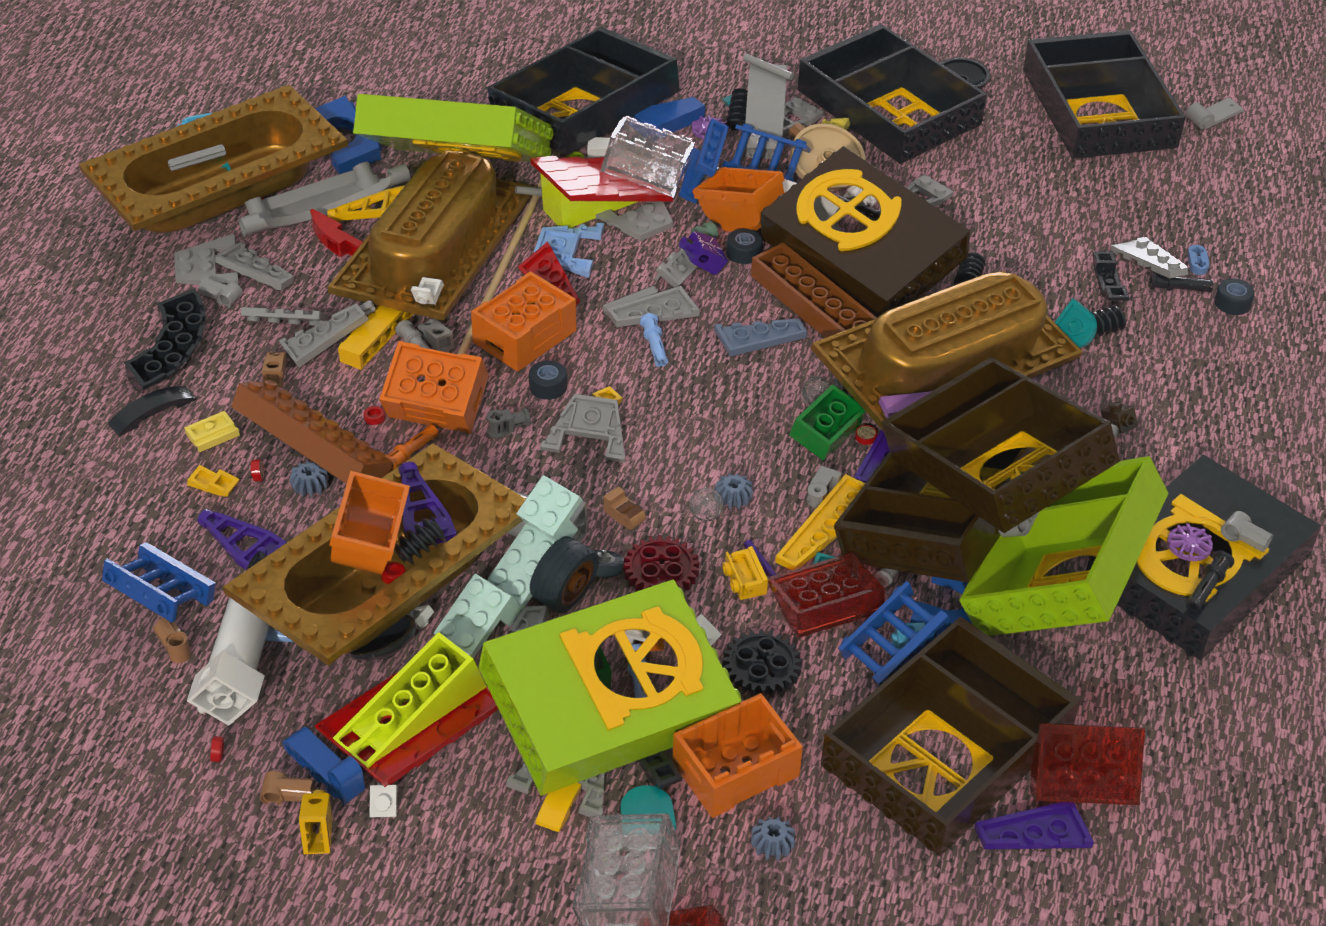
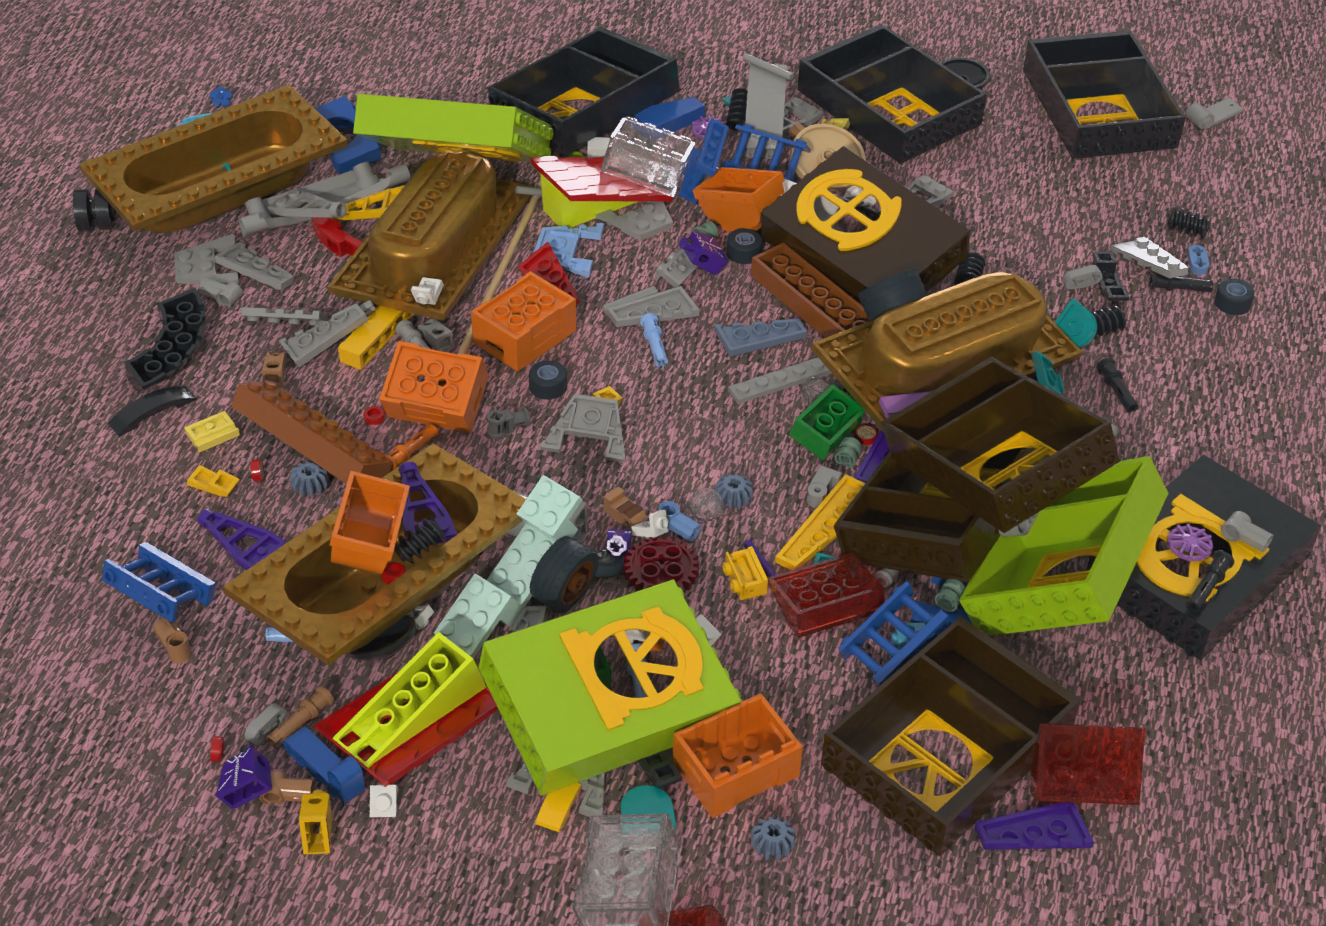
(88, 209): none -> black wheel
(196, 157): light grey axle -> none
(221, 97): none -> blue plant
(231, 677): white piece -> none
(244, 777): none -> dark purple torso
(265, 723): none -> light grey beam
(294, 198): none -> light grey plate
(308, 710): none -> medium nougat pin
(618, 541): none -> piece
(657, 526): none -> white bracket
(679, 522): none -> medium blue piece
(762, 663): black gear -> none
(777, 380): none -> light grey plate
(848, 452): none -> sand green wheel
(892, 293): none -> black wheel
(948, 597): none -> sand green wheel
(1045, 373): none -> teal tile
(1082, 277): none -> light grey beam
(1114, 378): none -> black pin
(1122, 414): dark brown bracket -> none
(1189, 222): none -> black piece

